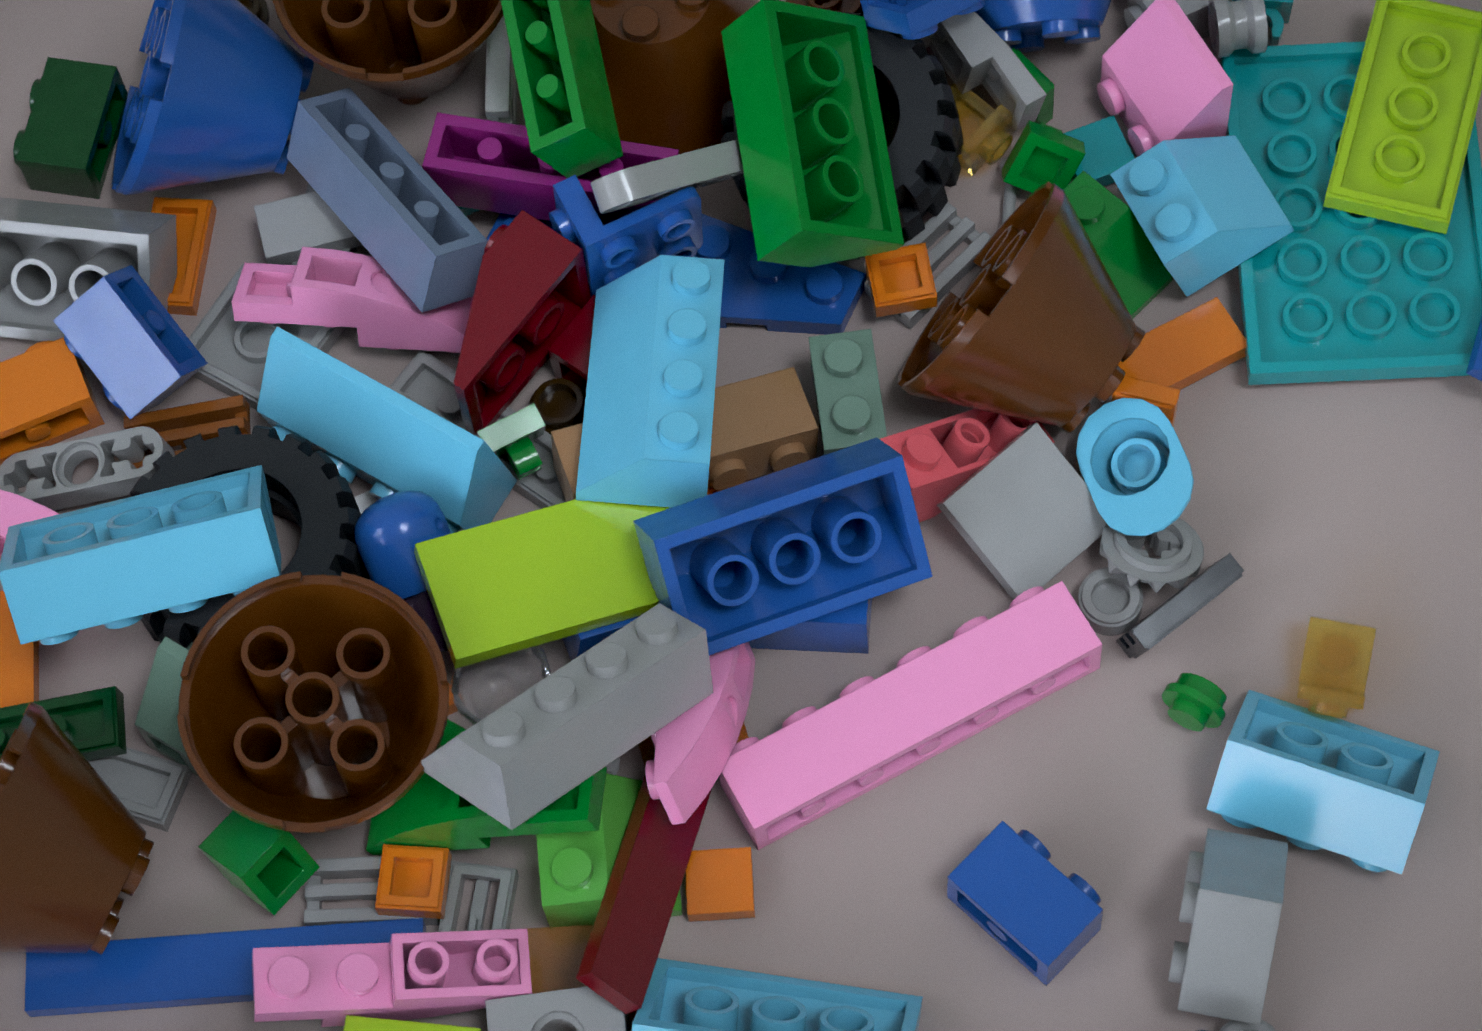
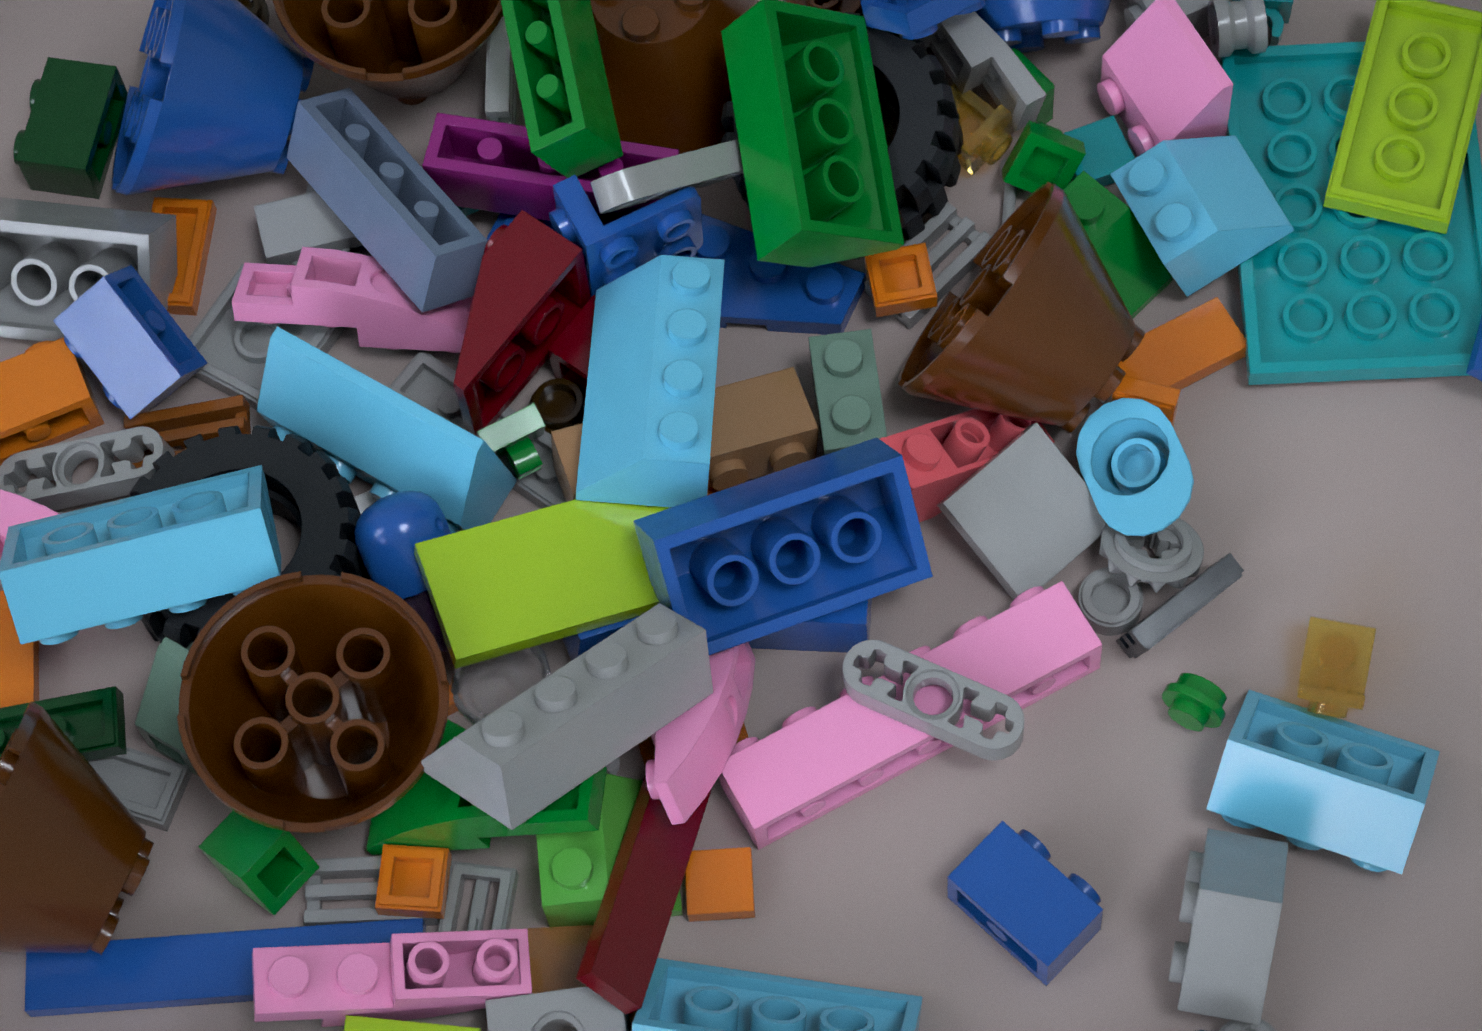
(984, 704): none -> light grey beam

